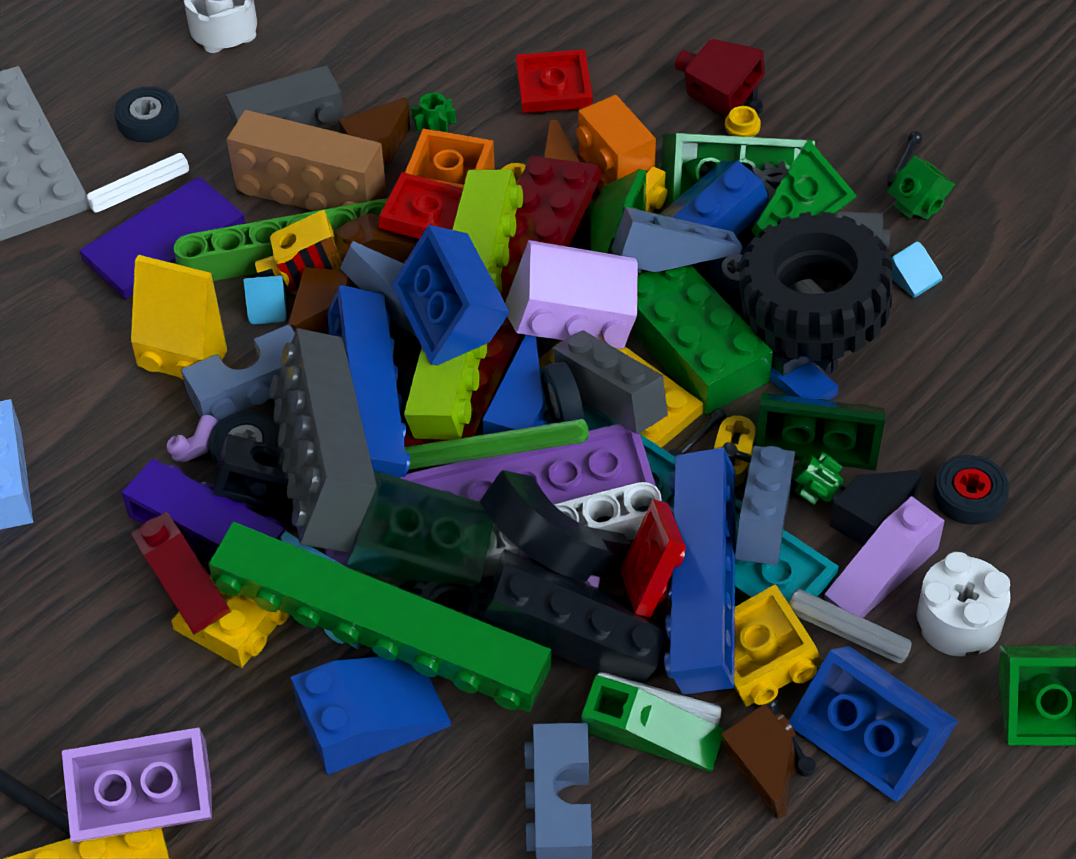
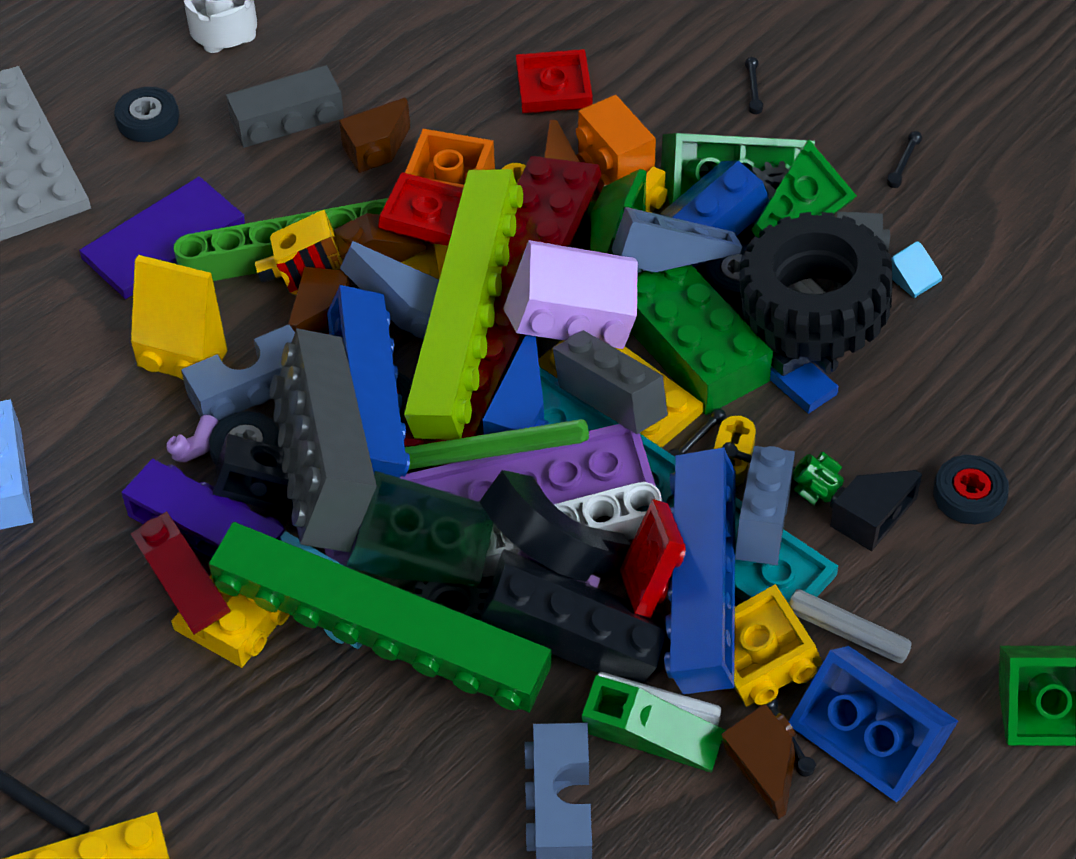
(137, 182): white axle -> none
(137, 784): lavender slope -> none
(265, 300): medium azure slope -> none
(304, 163): medium nougat brick -> none
(366, 708): blue slope -> none
(433, 113): green gear -> none
(449, 295): blue slope -> none
(561, 393): black bush -> none
(721, 74): dark red torso -> none
(742, 122): yellow plate -> none
(809, 426): dark green slope -> none
(887, 558): lavender slope -> none
(920, 188): green brick -> none
(963, 605): white brick -> none

